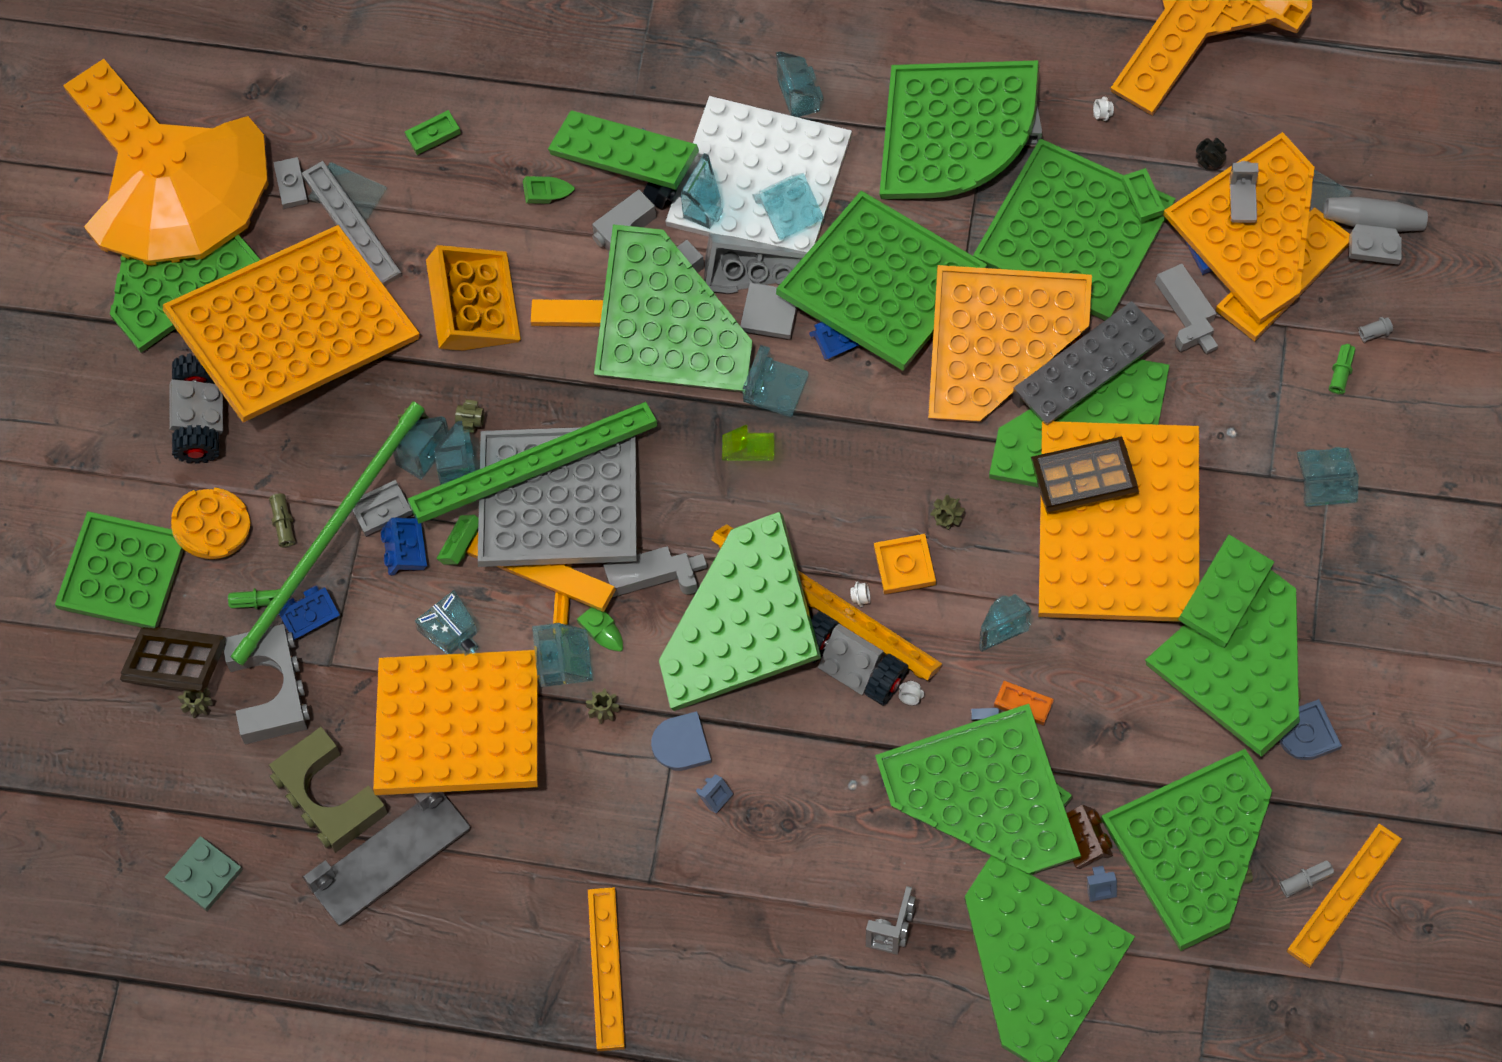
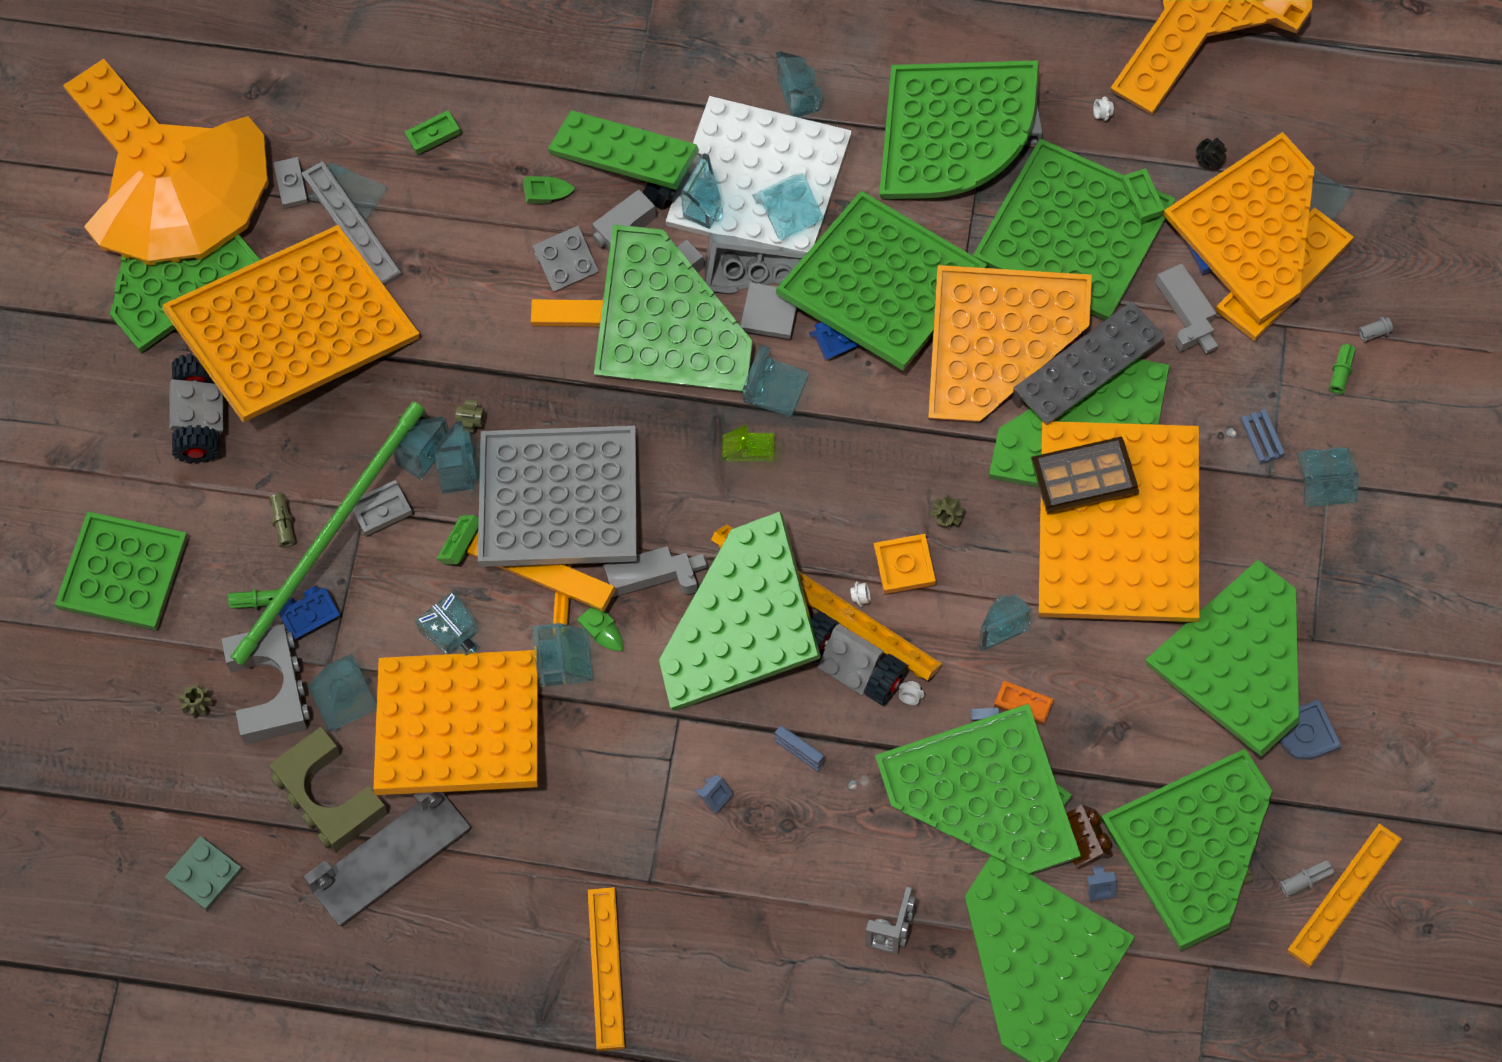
(173, 659): dark brown piece -> none
(210, 523): light orange tile -> none
(341, 693): none -> clear light blue slope
(403, 545): blue bracket -> none
(472, 298): light orange slope -> none
(532, 462): bright green plate -> none
(565, 258): none -> light grey hinge
(606, 700): olive gear -> none
(680, 743): sand blue tile -> none
(799, 748): none -> sand blue tile
(1226, 590): bright green plate -> none
(1243, 192): light grey bracket -> none
(1271, 433): none -> sand blue tile
(1375, 225): light grey plate -> none

